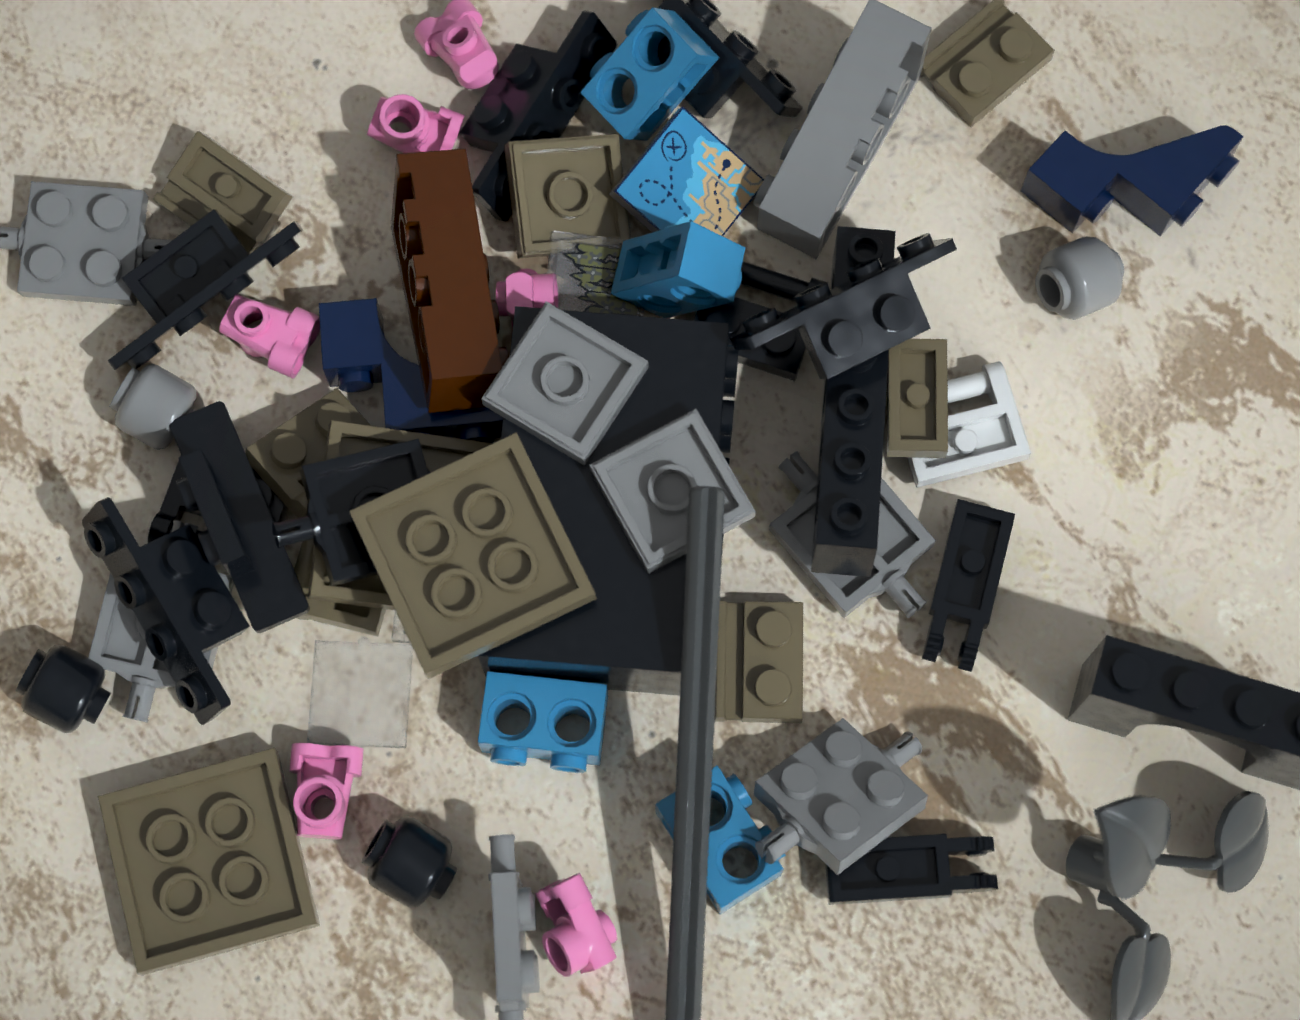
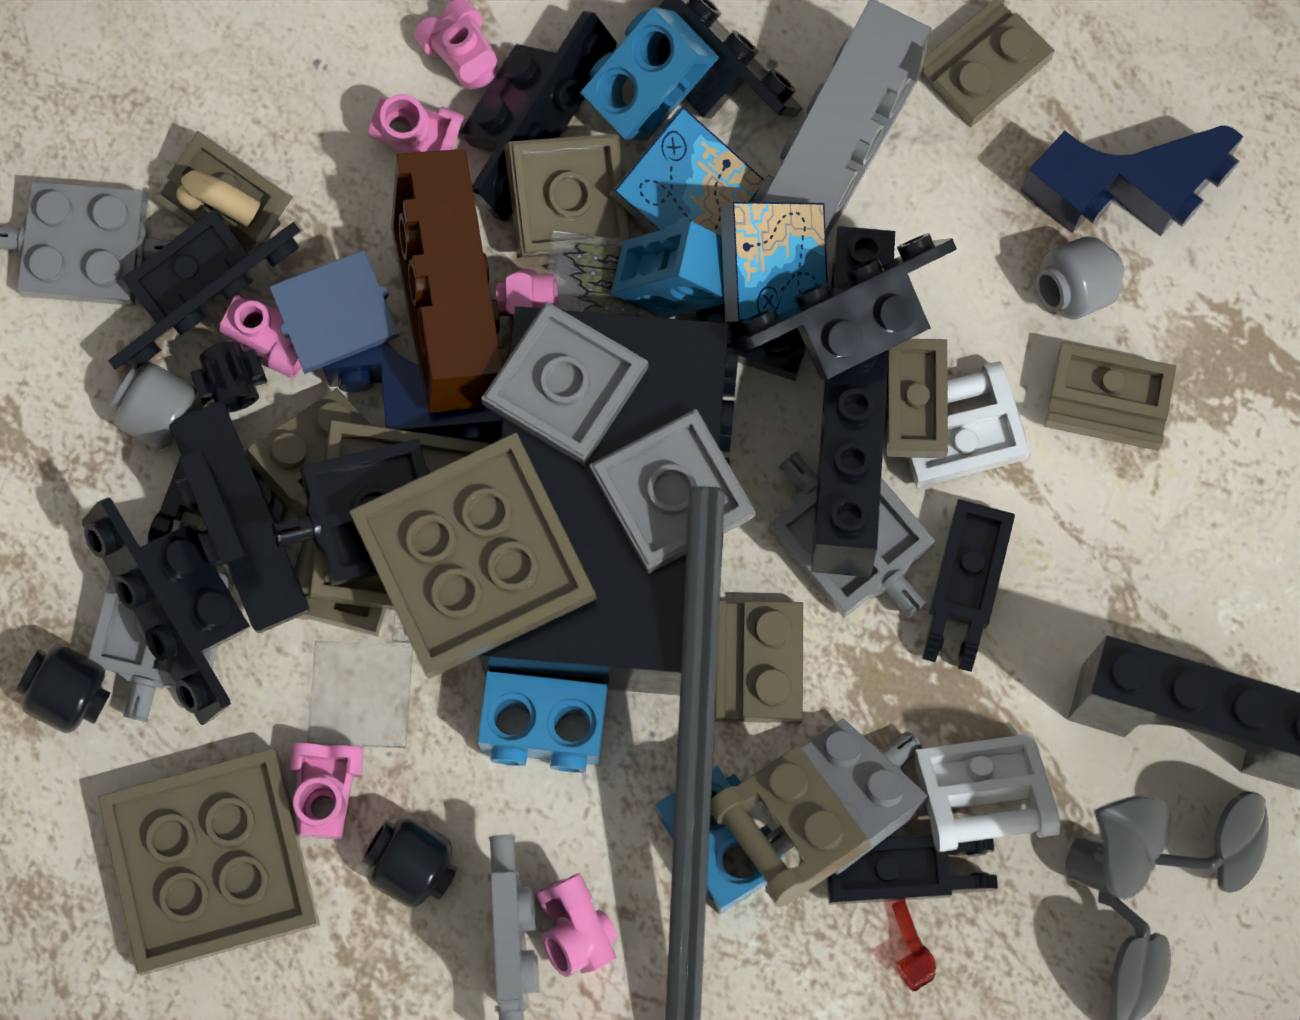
(204, 188): none -> tan arm
(229, 376): none -> black gear
(334, 311): none -> sand blue piece
(770, 255): none -> tile
(806, 814): none -> dark tan plate
(919, 966): none -> clear red hand
(983, 775): none -> white plate
(1110, 396): none -> dark tan plate

